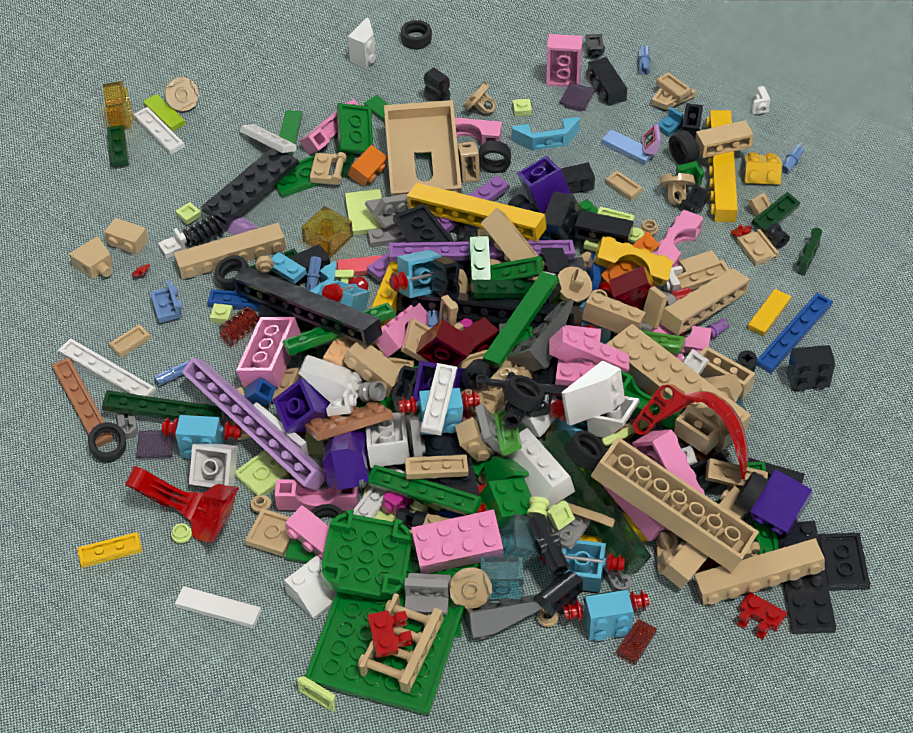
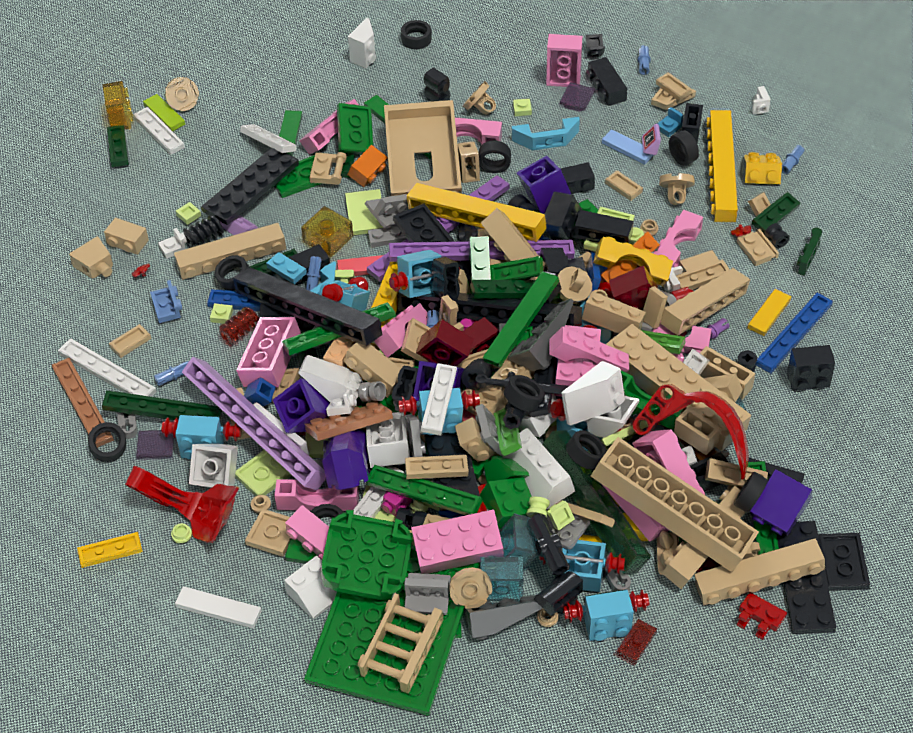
(264, 264): tan plate -> none
(316, 693): yellowish green tile -> none
(383, 634): red plate -> none
(693, 169): green bracket -> none
(696, 199): black bracket -> none
(724, 139): tan brick -> none

